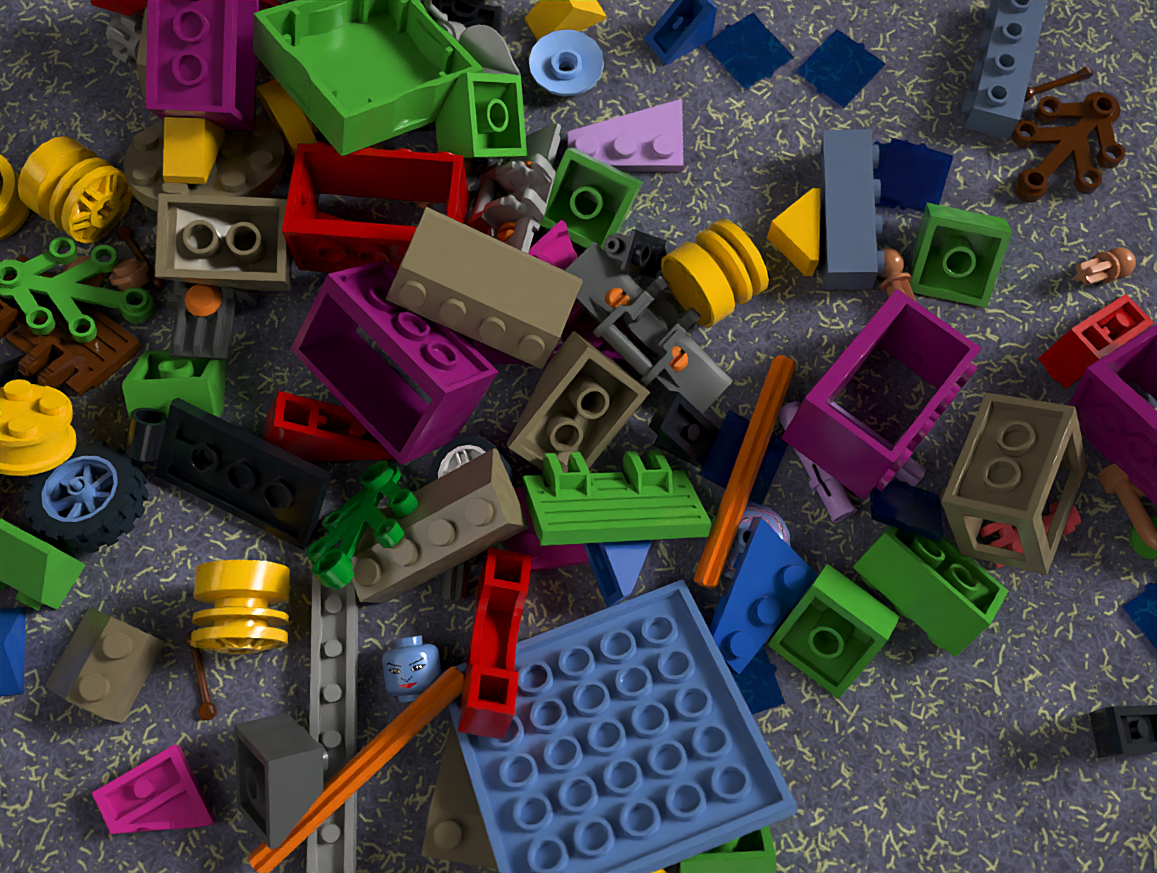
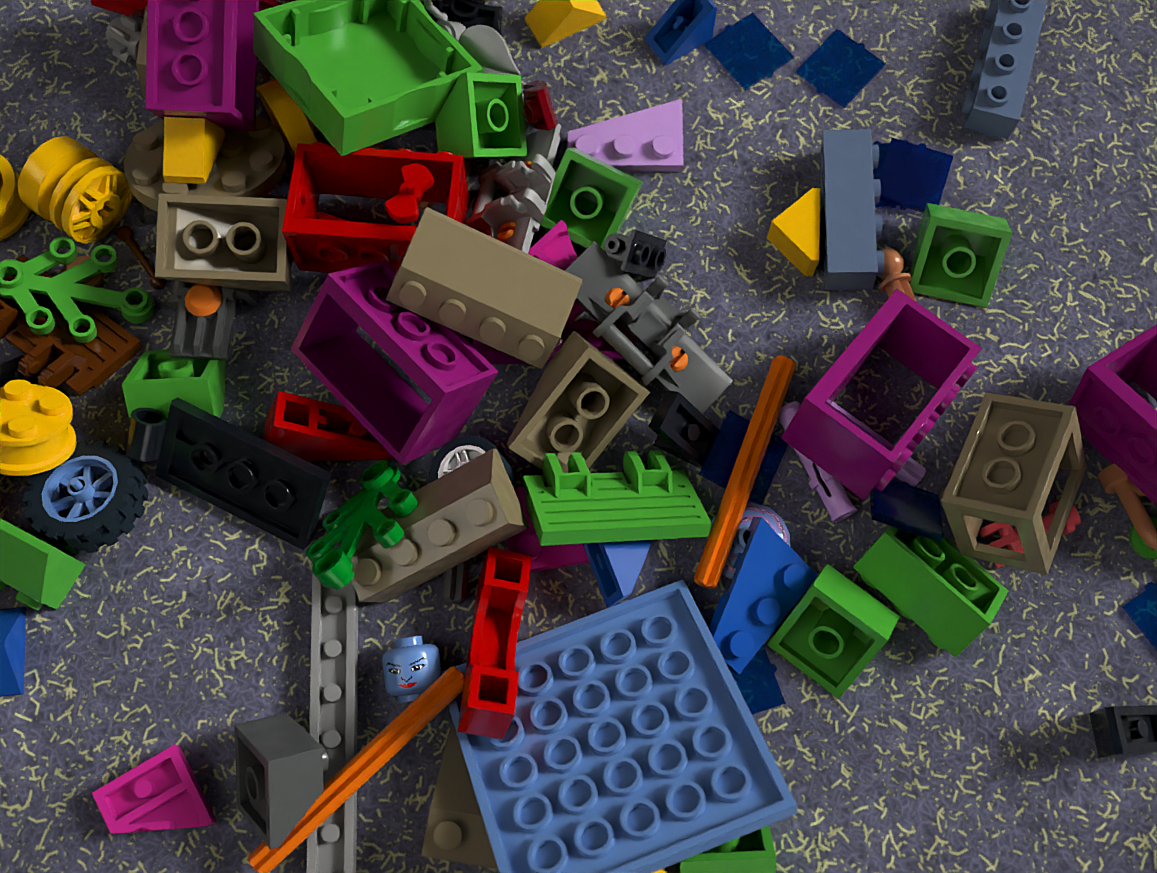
(104, 665): dark tan slope -> none
(130, 274): nougat plate -> none
(207, 710): reddish brown hinge -> none
(241, 600): yellow wheel -> none
(404, 206): none -> red piece
(539, 106): none -> dark red slope
(562, 50): light blue dish -> none
(715, 272): yellow wheel -> none
(1071, 140): reddish brown plant -> none
(1082, 74): reddish brown hinge -> none
(1094, 339): red slope -> none
(1106, 266): nougat axle -> none

